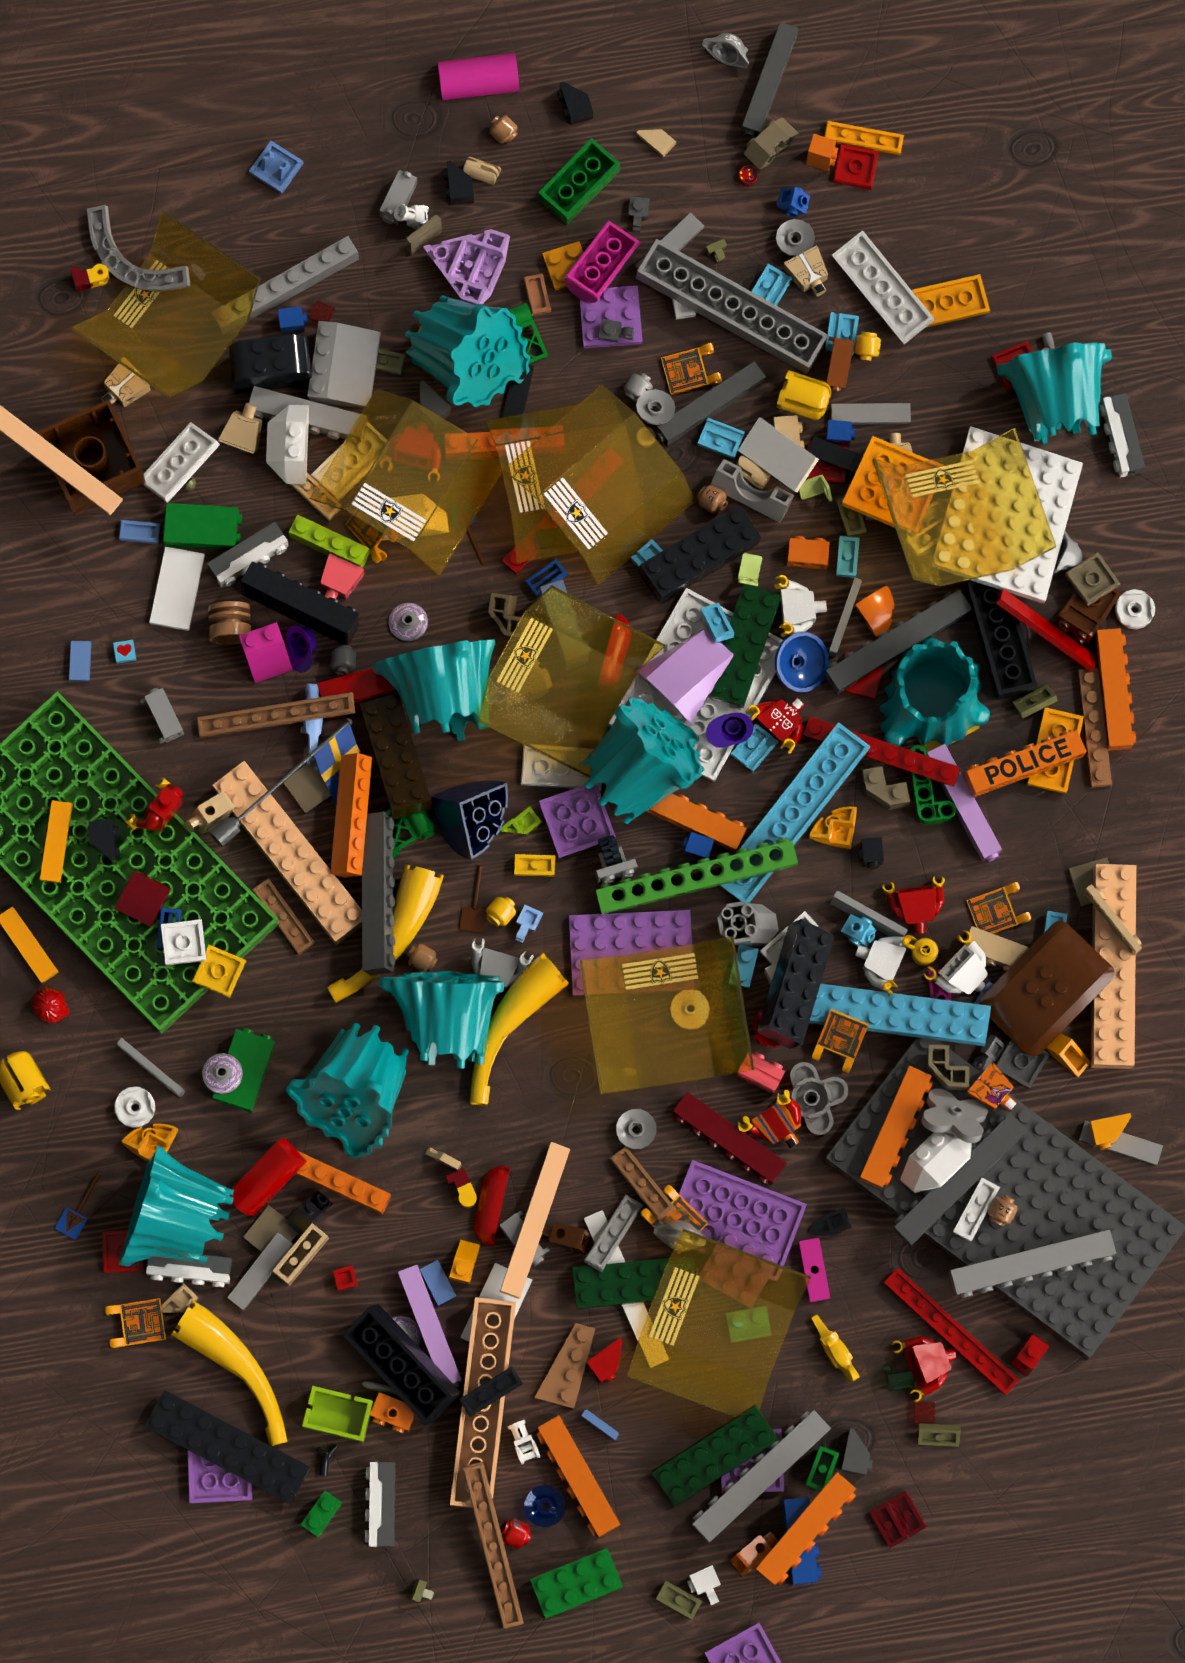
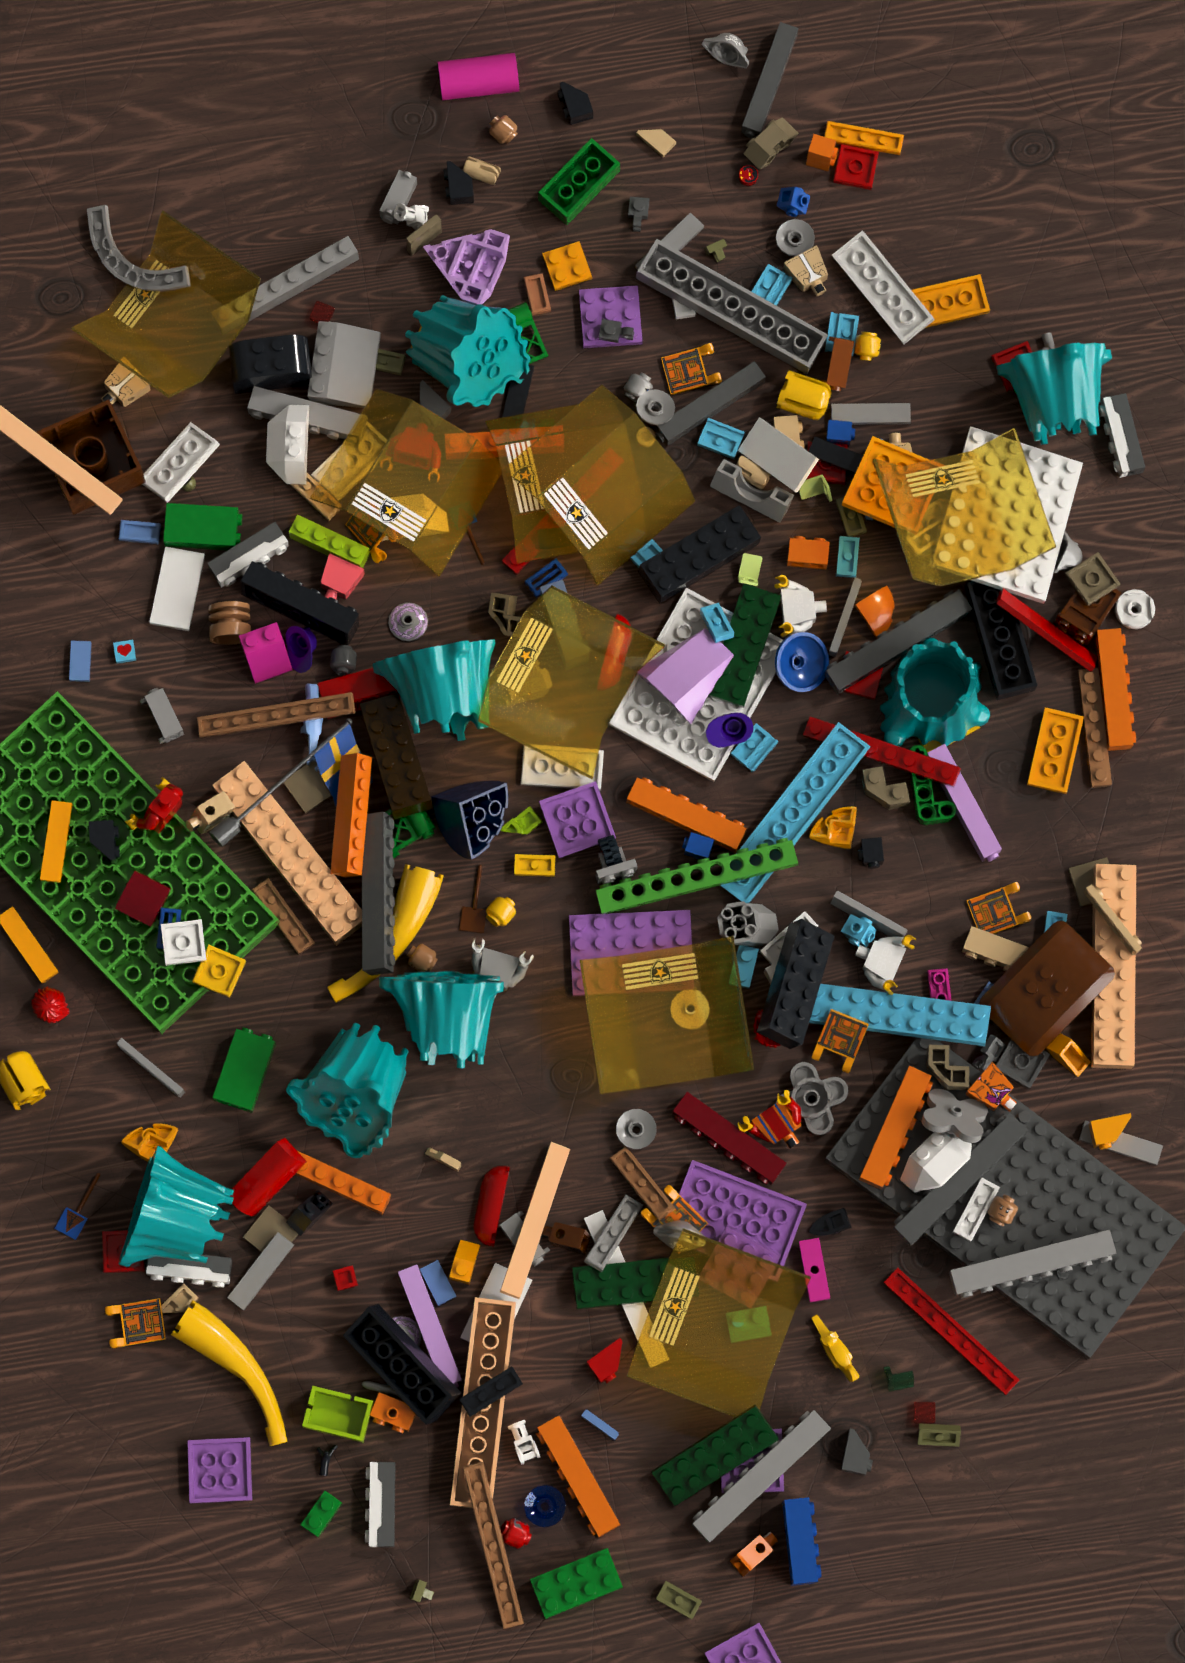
(90, 278): leg -> none
(127, 1099): white plate -> none
(225, 1083): dish -> none
(227, 1447): black plate -> none
(243, 430): tan torso -> none
(276, 167): medium blue plate -> none
(292, 320): blue brick -> none
(300, 1254): tan brick -> none
(467, 1195): leg -> none
(525, 996): yellow brick -> none
(528, 920): light blue plate -> none
(565, 1375): medium nougat wing -> none
(600, 262): dark pink brick -> none
(643, 758): teal piece -> none
(703, 1582): white brick -> none
(712, 499): medium nougat head -> none
(765, 1074): coral brick -> none
(780, 720): red torso -> none
(805, 1529): orange brick -> none
(821, 1469): green brick -> none
(898, 1519): dark red slope -> none
(917, 904): red torso -> none
(924, 958): yellow head -> none
(928, 1362): torso -> none
(964, 971): white torso -> none
(1025, 763): orange brick -> none
(1029, 1355): red torso -> none
(1034, 701): olive plate -> none

